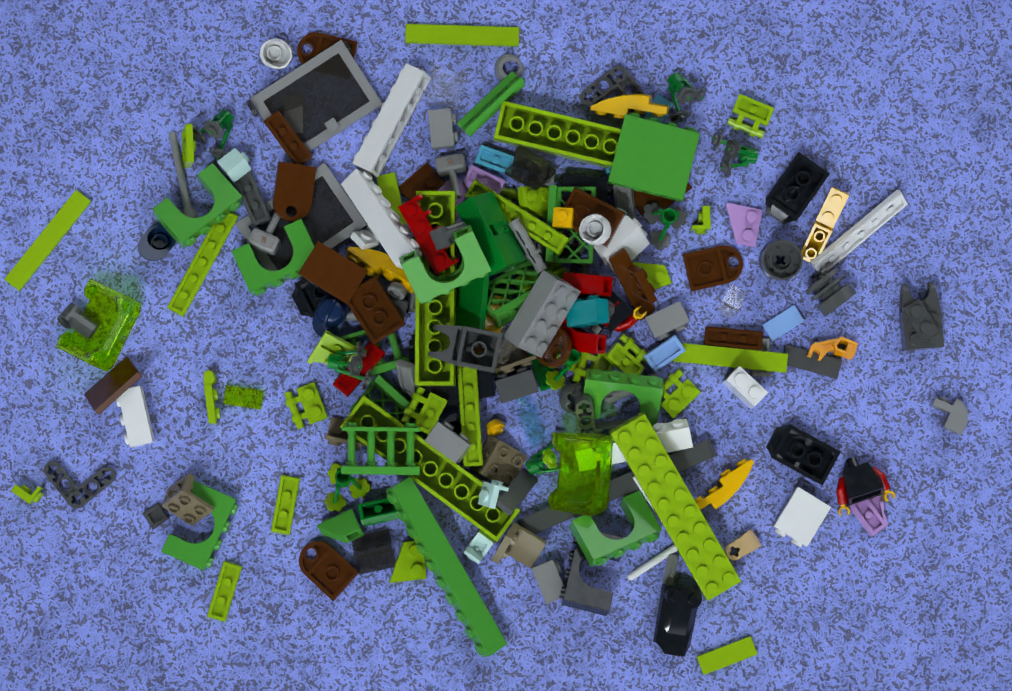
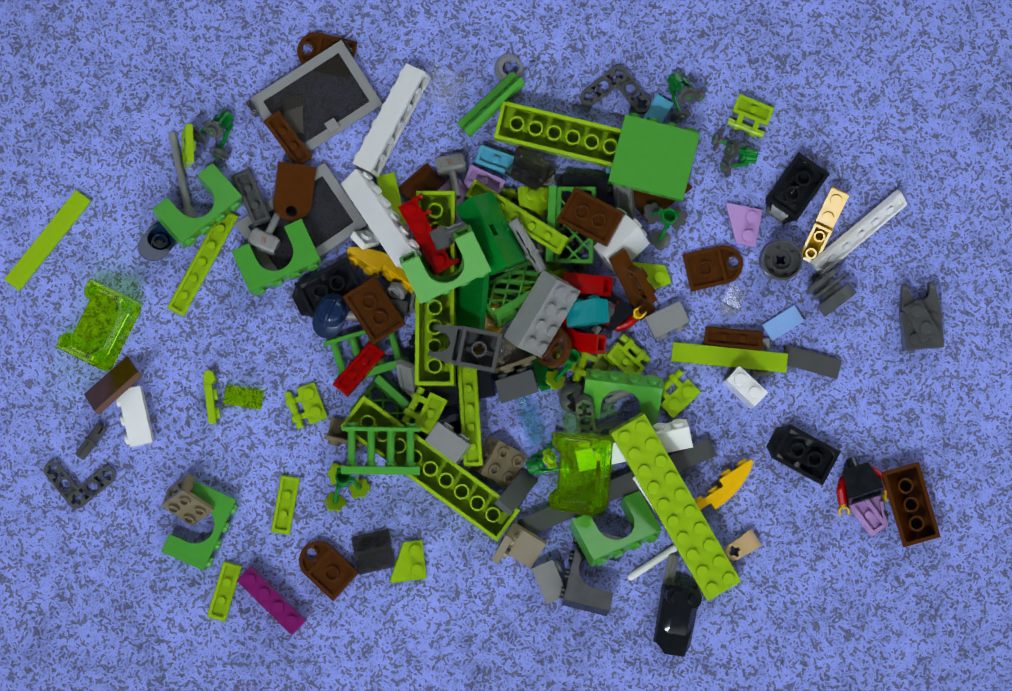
(25, 493): lime bracket -> none
(73, 318): dark grey piece -> none
(90, 441): none -> dark grey axle
(155, 515): dark grey tile -> none
(234, 164): light aqua brick -> none
(271, 600): none -> magenta brick
(276, 54): white hair -> none
(329, 344): lime wing -> none
(332, 272): reddish brown tile -> none
(339, 362): plant -> none
(342, 527): bright green slope -> none
(377, 512): green brick -> none
(441, 129): light grey brick -> none
(446, 567): bright green brick -> none
(462, 35): lime tile -> none
(479, 546): light aqua bracket -> none
(490, 492): light aqua bracket -> none
(495, 427): yellow plate -> none
(563, 217): yellow plate -> none
(595, 229): white hair -> none
(623, 104): yellow slope -> none
(664, 353): light blue tile -> none
(704, 217): lime bracket -> none
(726, 655): lime tile -> none
(801, 517): white brick -> none
(831, 346): light orange piece -> none
(910, 504): none -> reddish brown slope
(956, 414): light grey brick -> none

